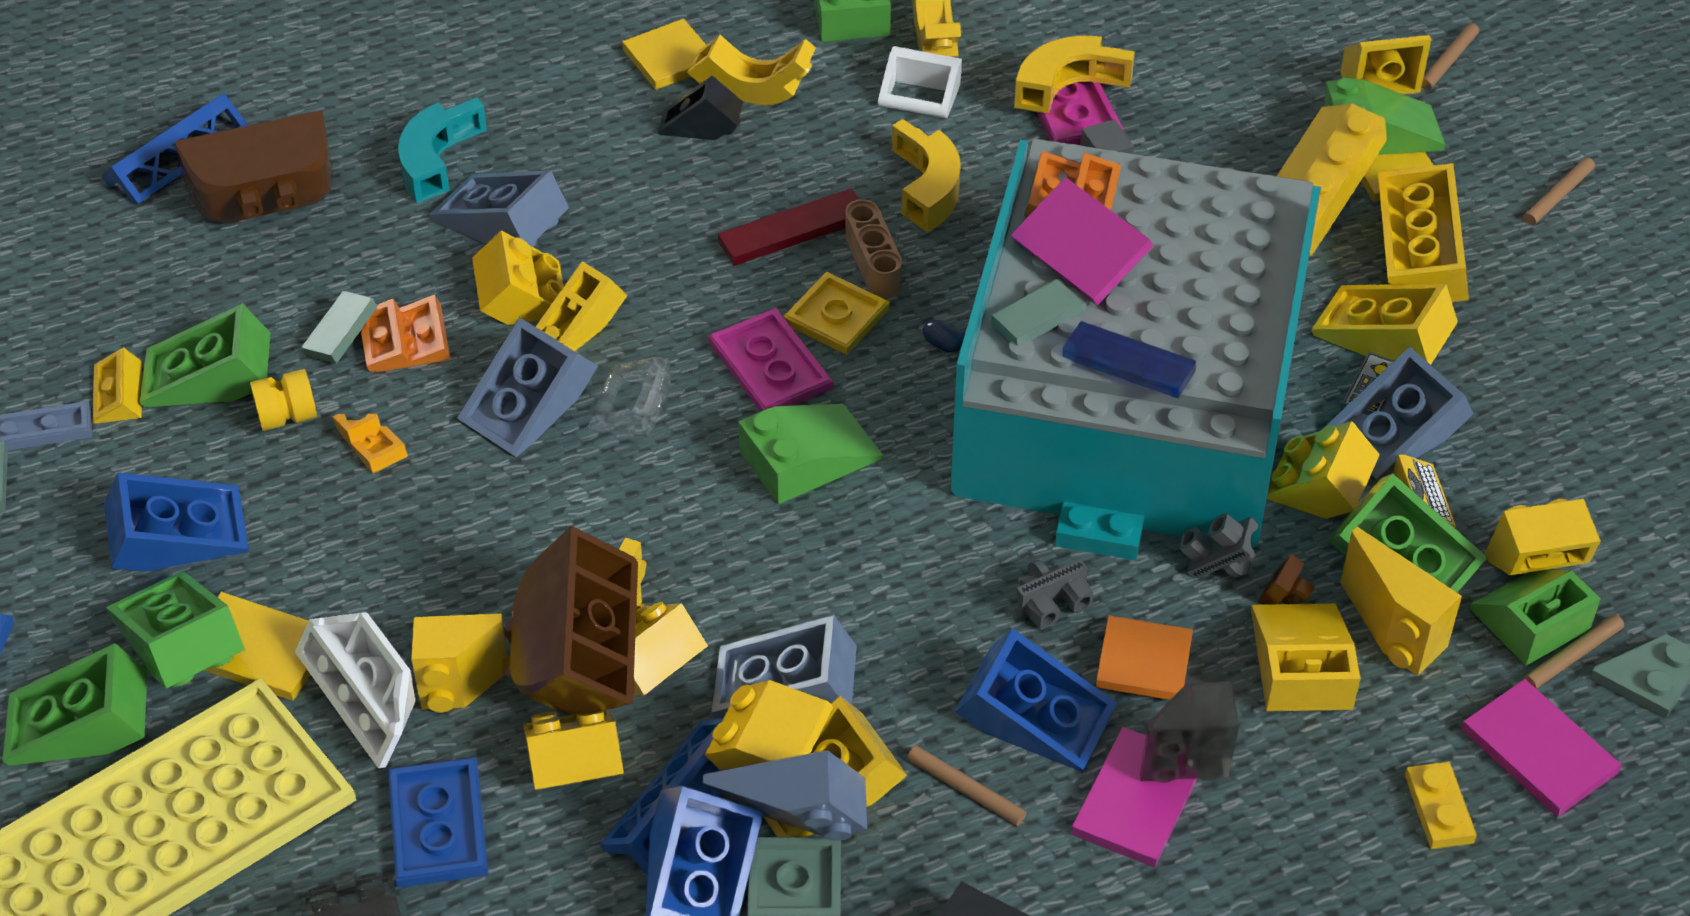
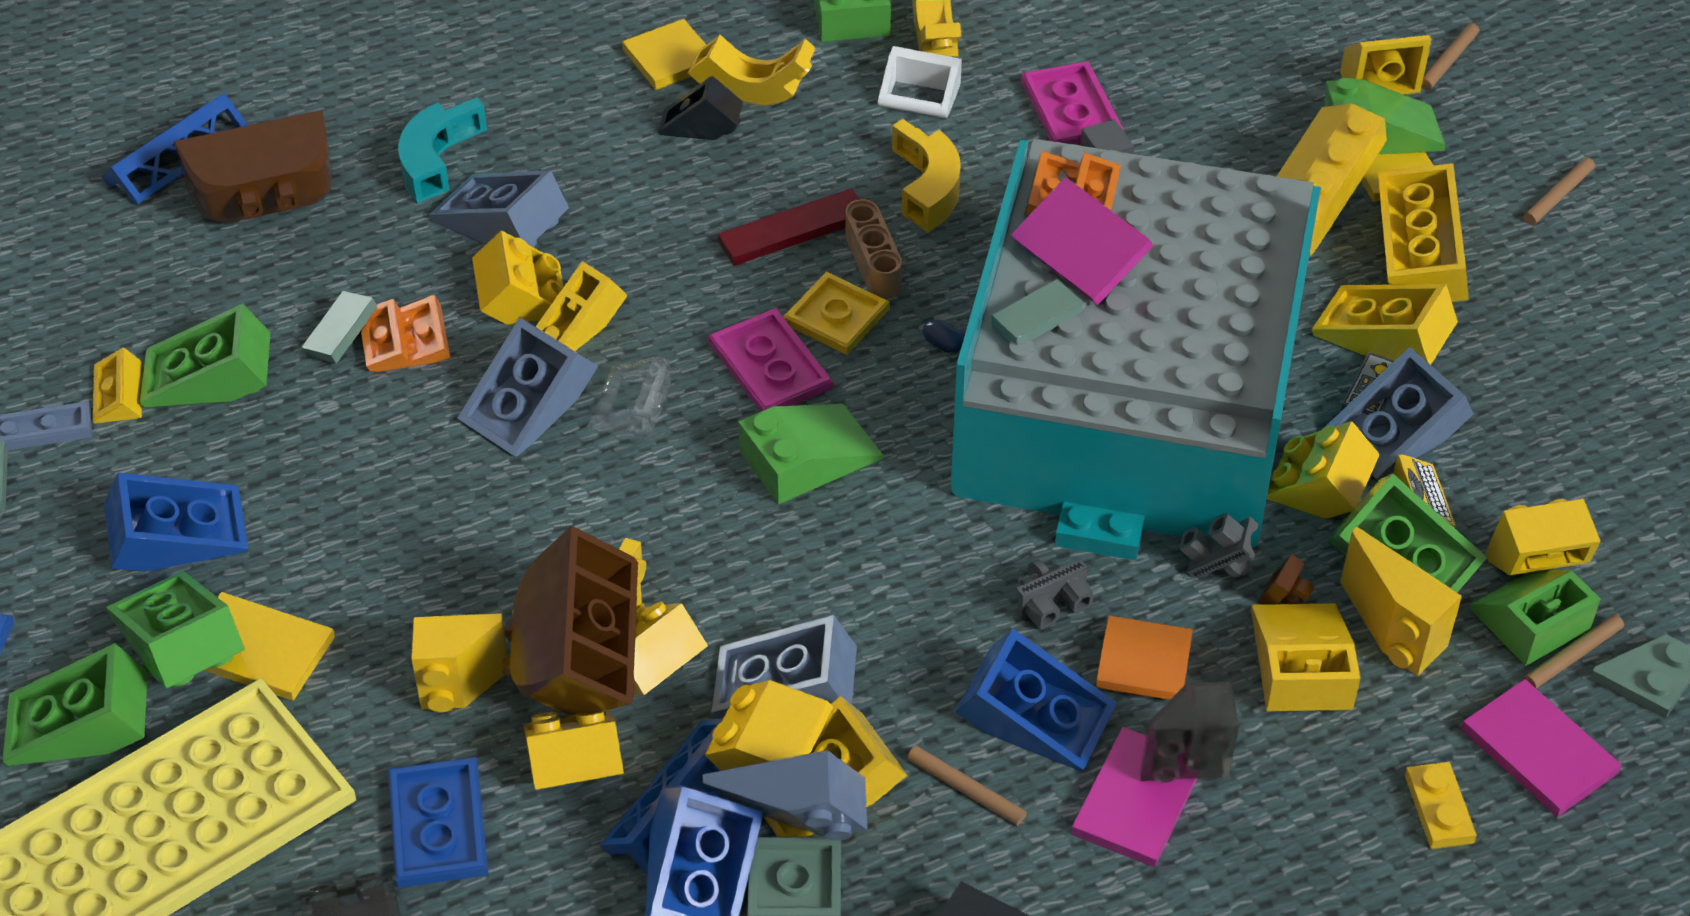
(283, 399): yellow wheel -> none
(360, 678): white wedge -> none
(371, 442): light orange slope -> none
(1069, 62): yellow arch -> none
(1129, 359): clear blue tile -> none

